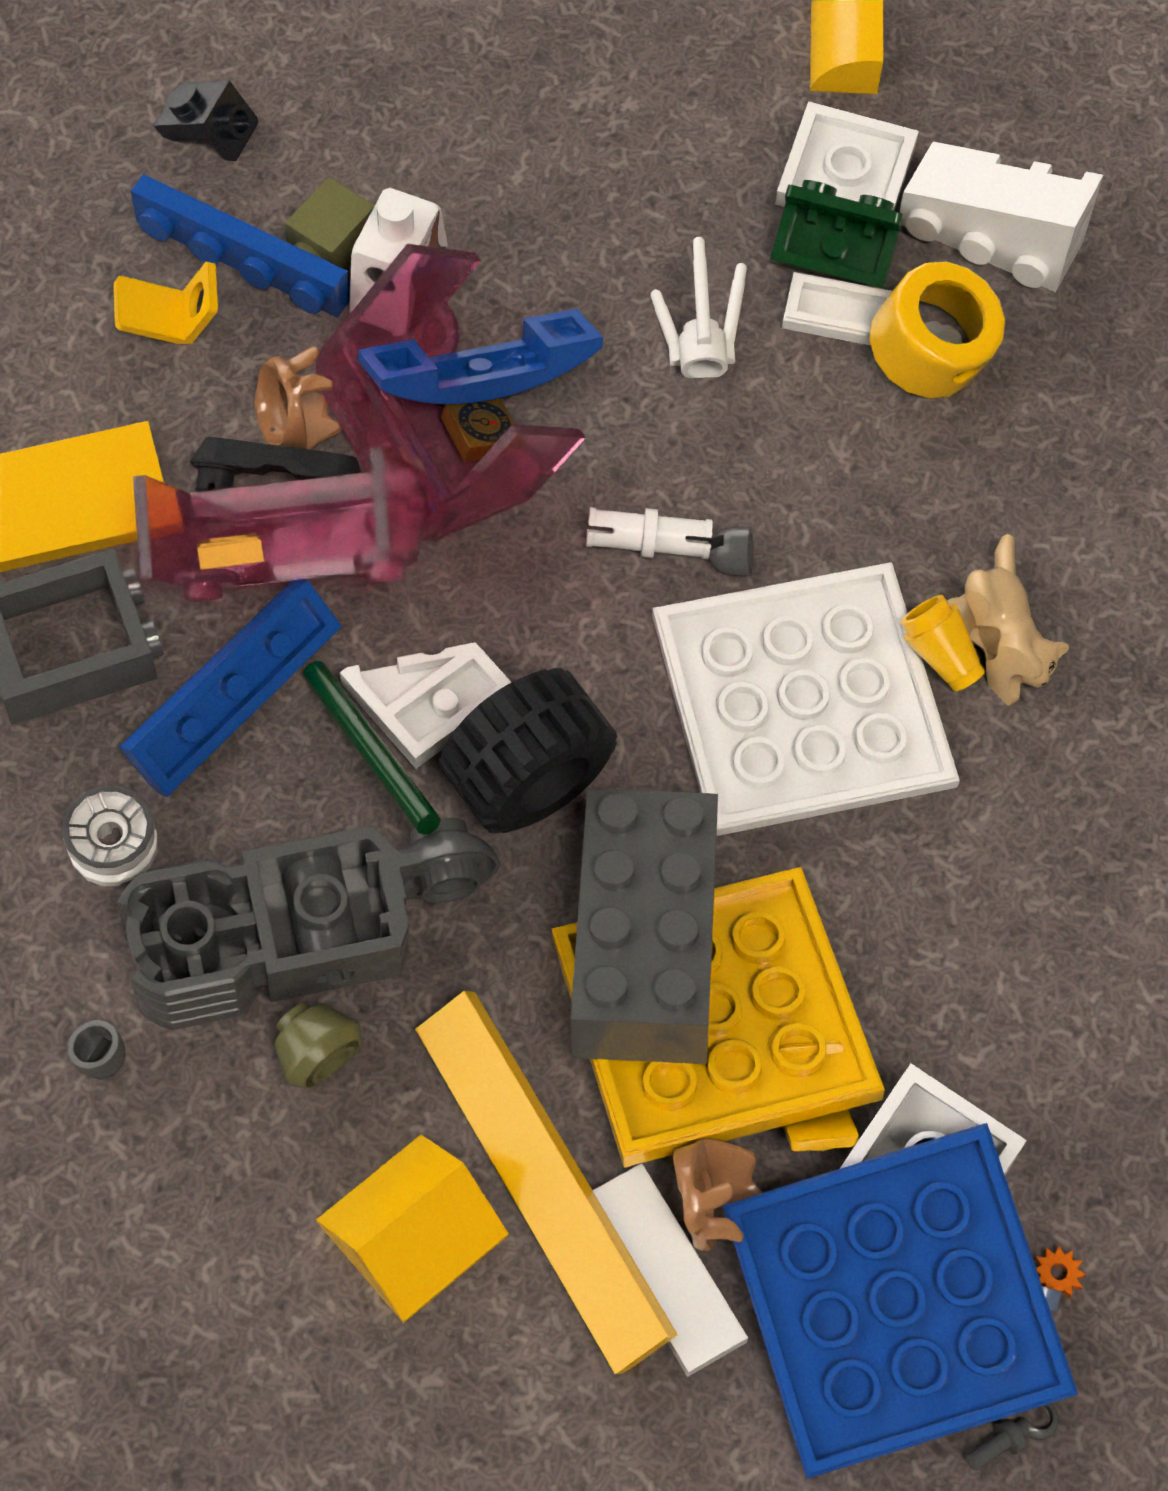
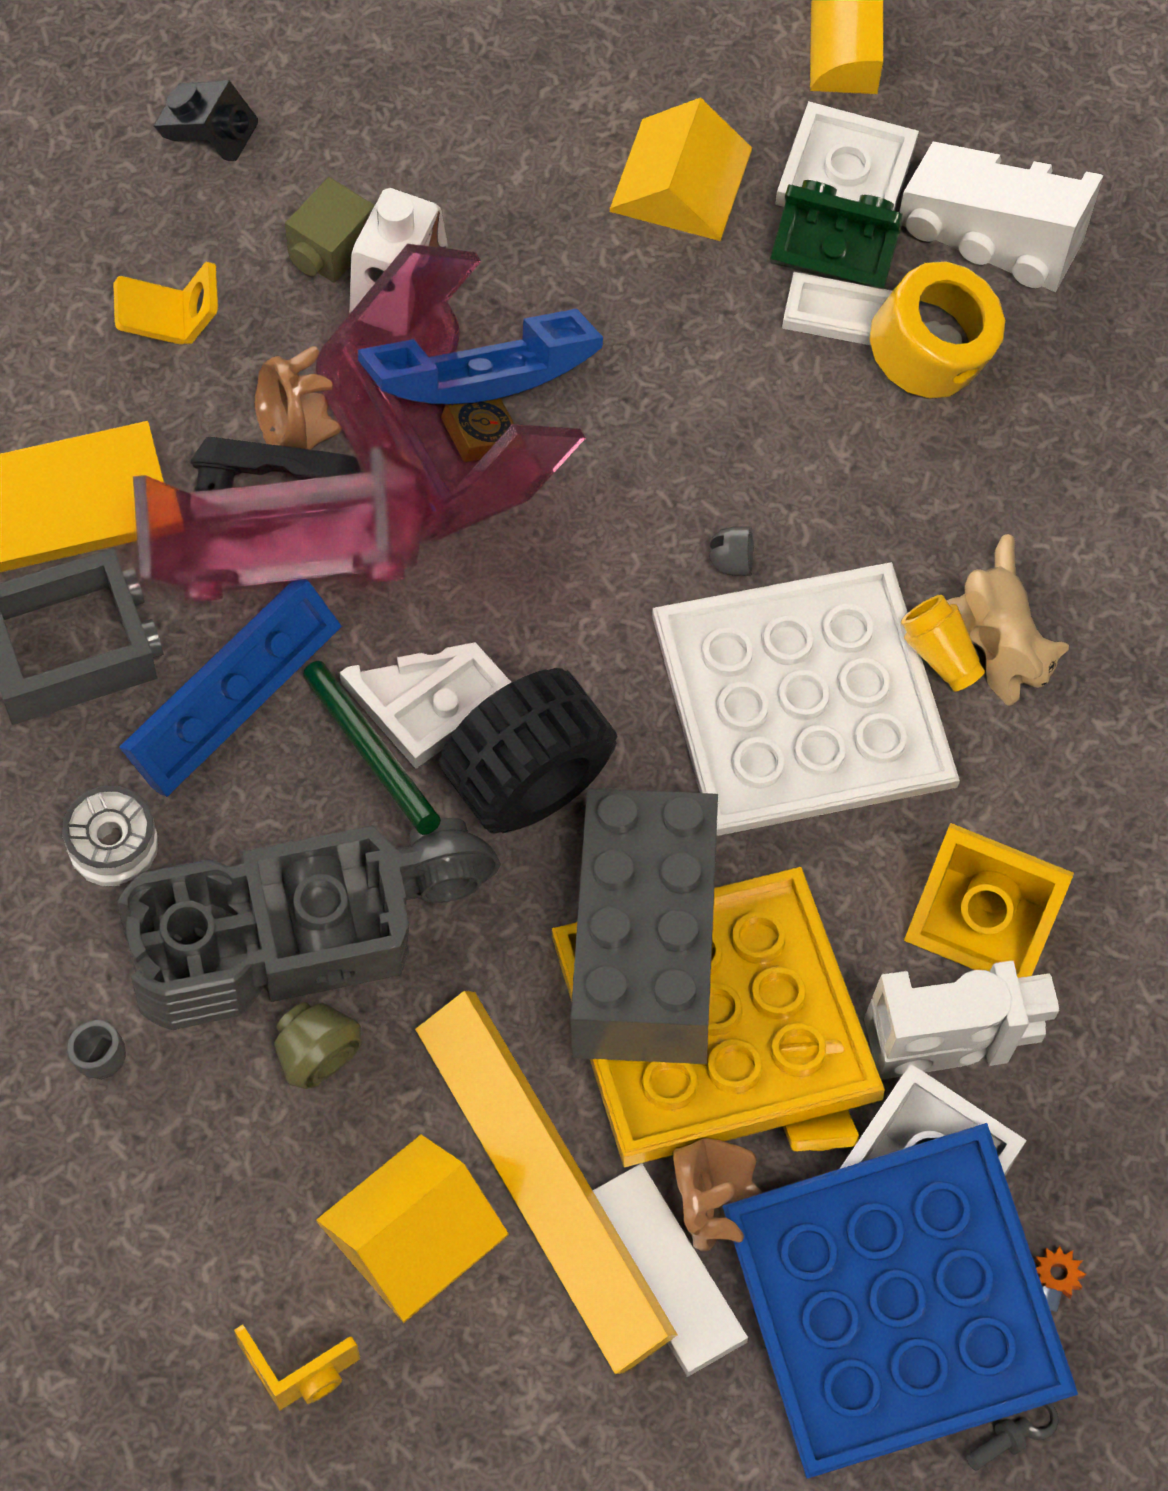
(230, 551): tile -> none
(255, 253): blue plate -> none
(310, 1381): none -> yellow bracket
(649, 533): white pin -> none
(683, 171): none -> yellow slope
(702, 346): white plant -> none
(957, 1020): none -> white hips
(987, 903): none -> yellow slope

